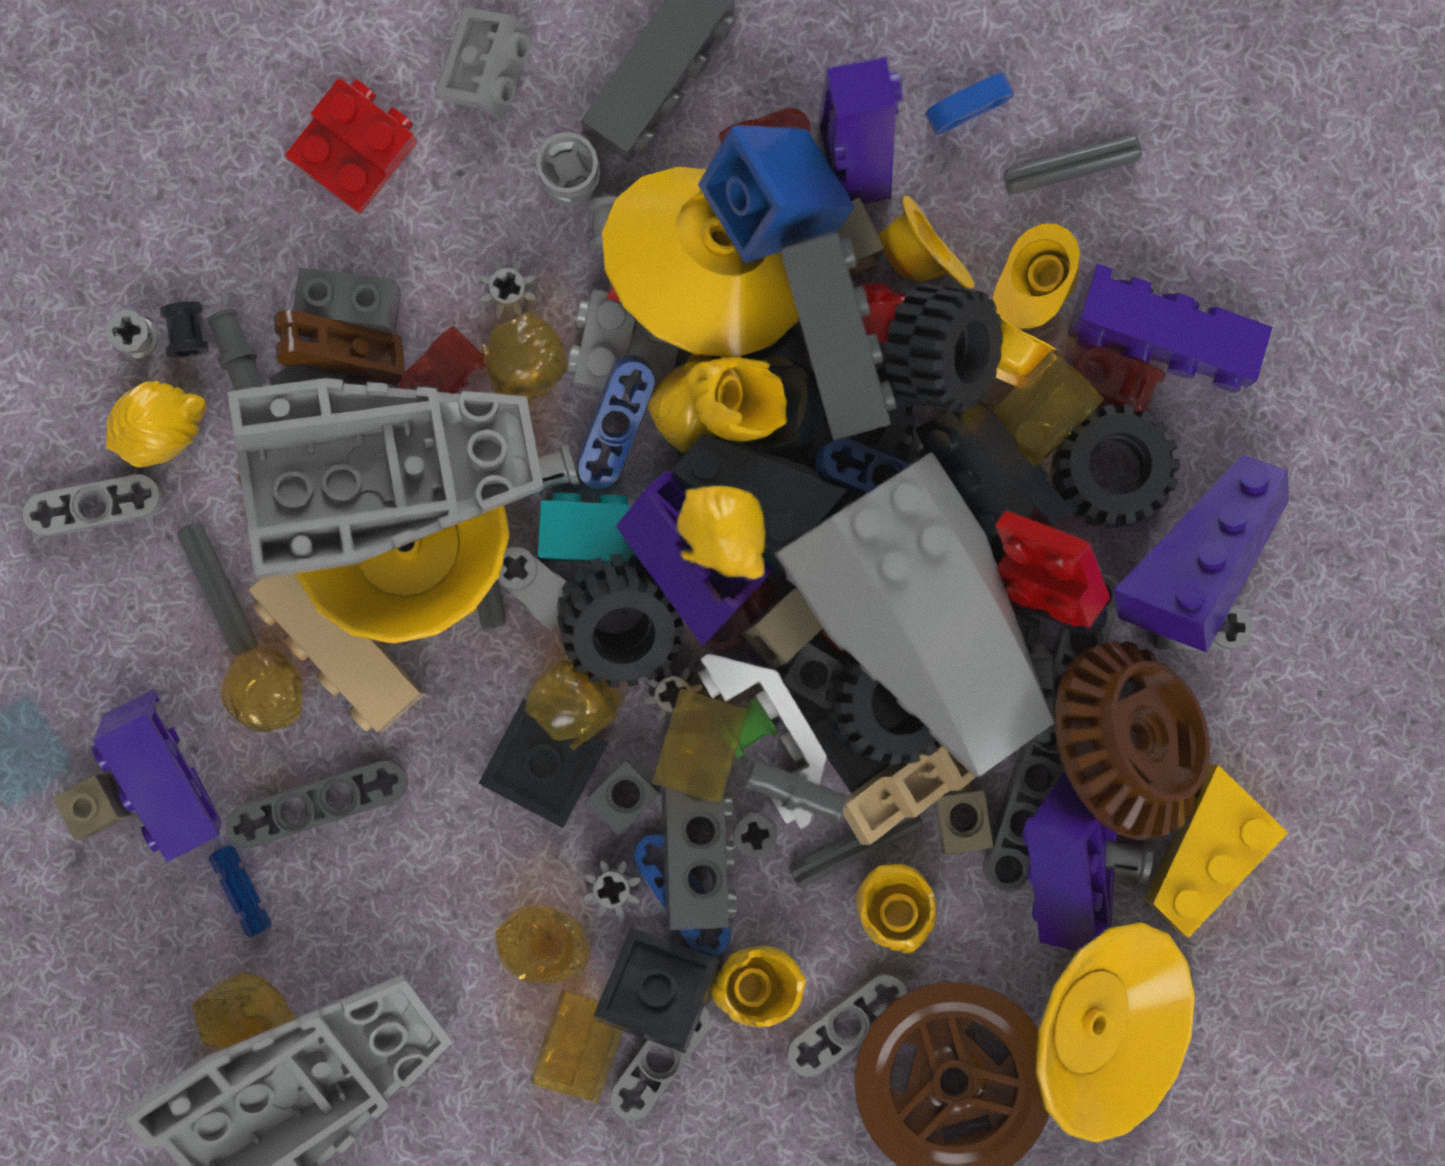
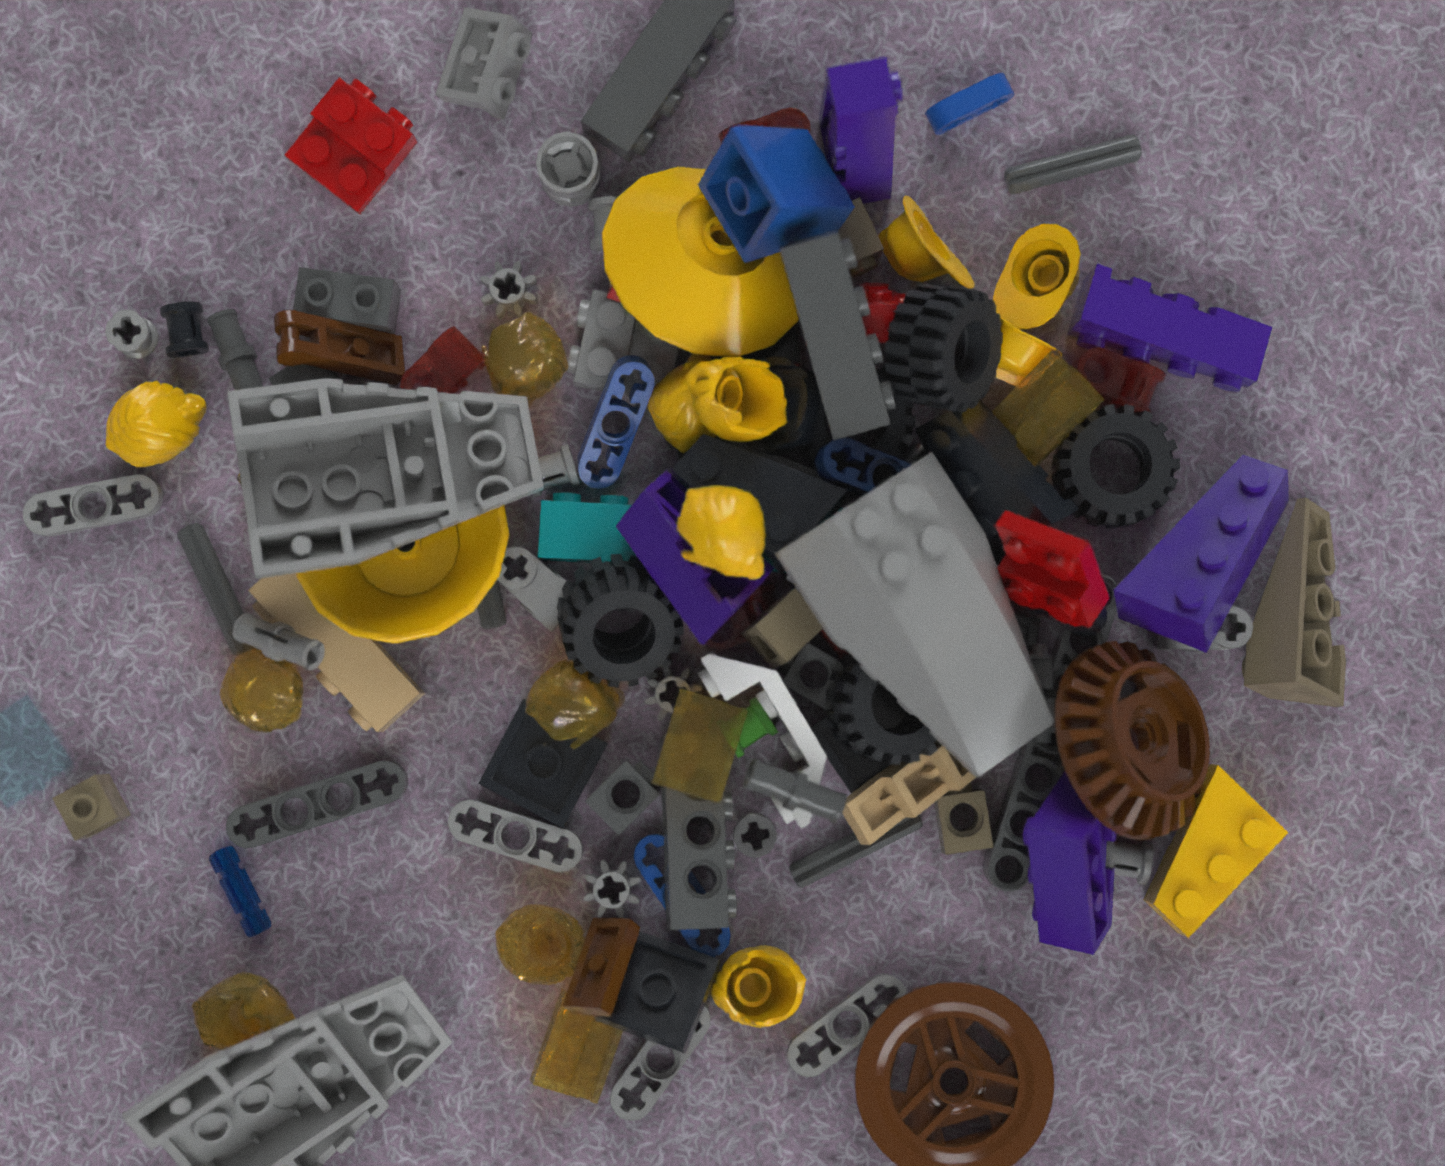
(155, 778): dark purple wedge -> none
(278, 641): none -> light grey pin
(485, 813): none -> light grey beam
(601, 966): none -> reddish brown plate
(905, 916): yellow hair -> none
(1115, 1032): yellow dish -> none
(1291, 634): none -> dark tan wedge

